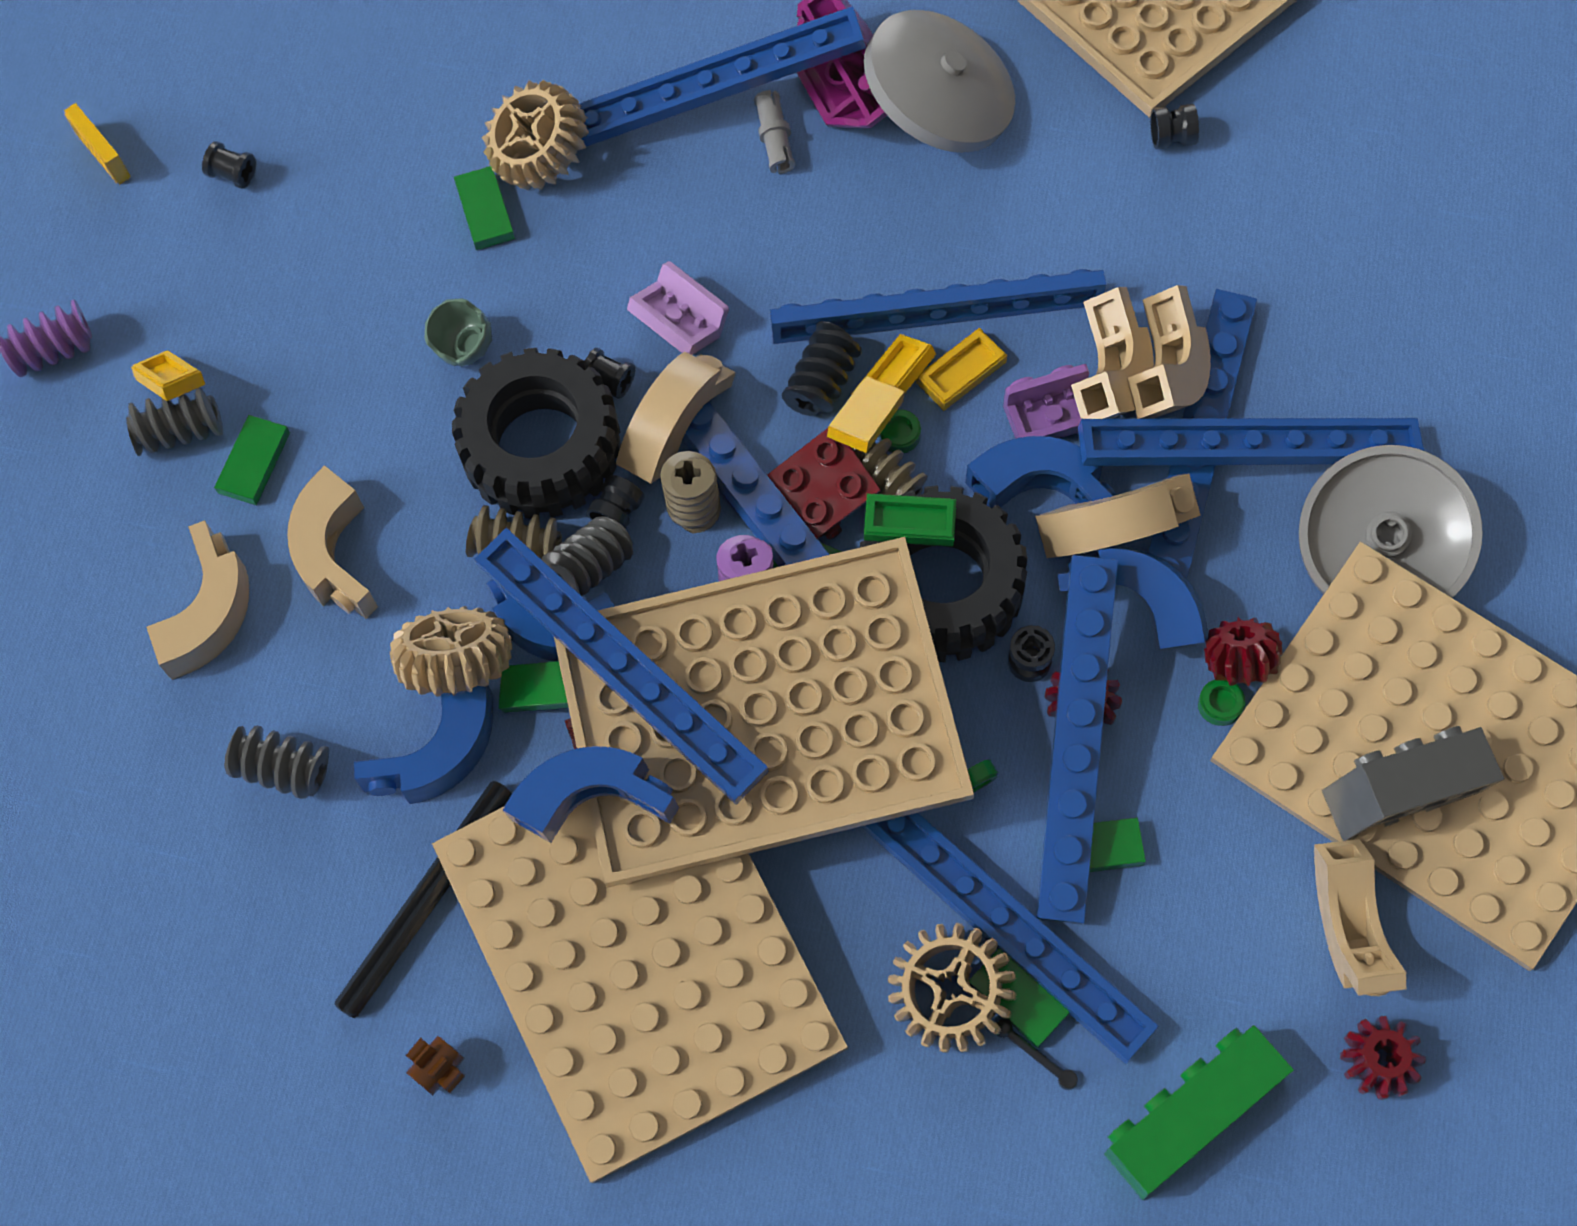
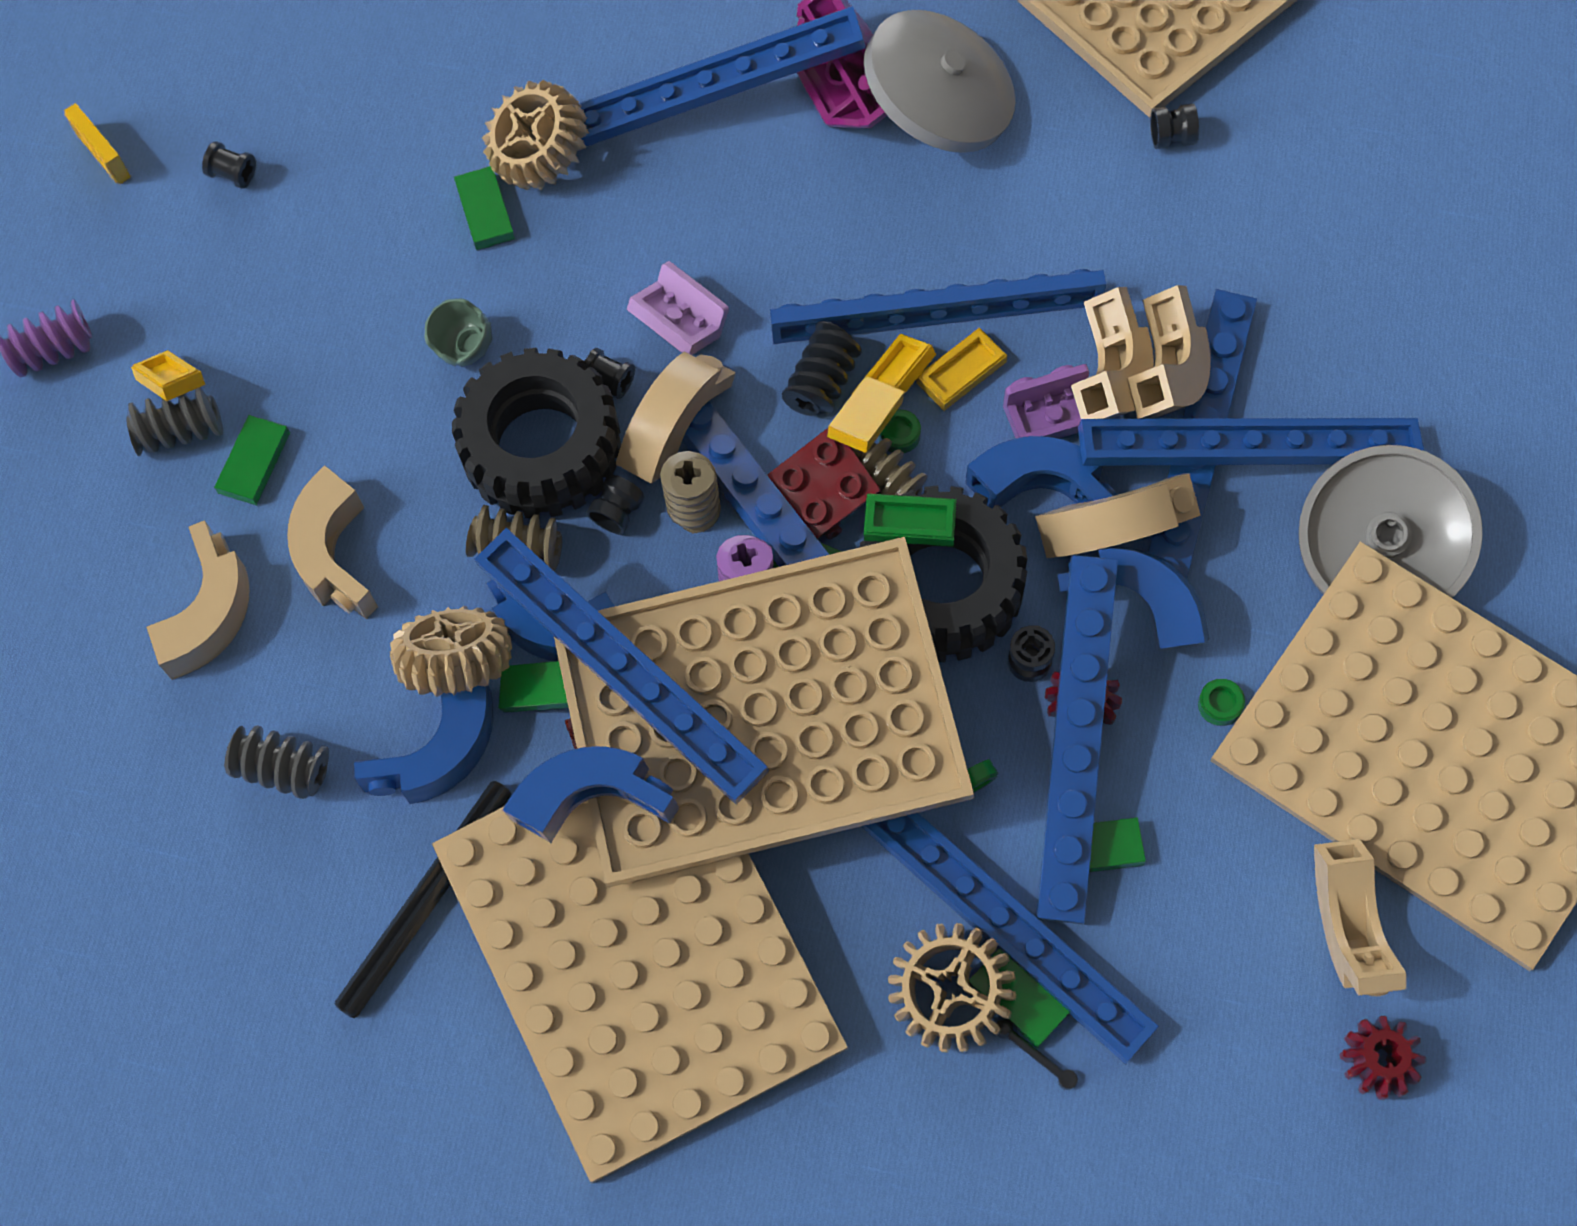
(435, 1065): reddish brown gear -> none
(591, 554): dark grey piece -> none
(774, 131): light grey pin -> none
(1197, 1111): green brick -> none
(1243, 651): dark red gear -> none
(1412, 780): dark grey wedge -> none

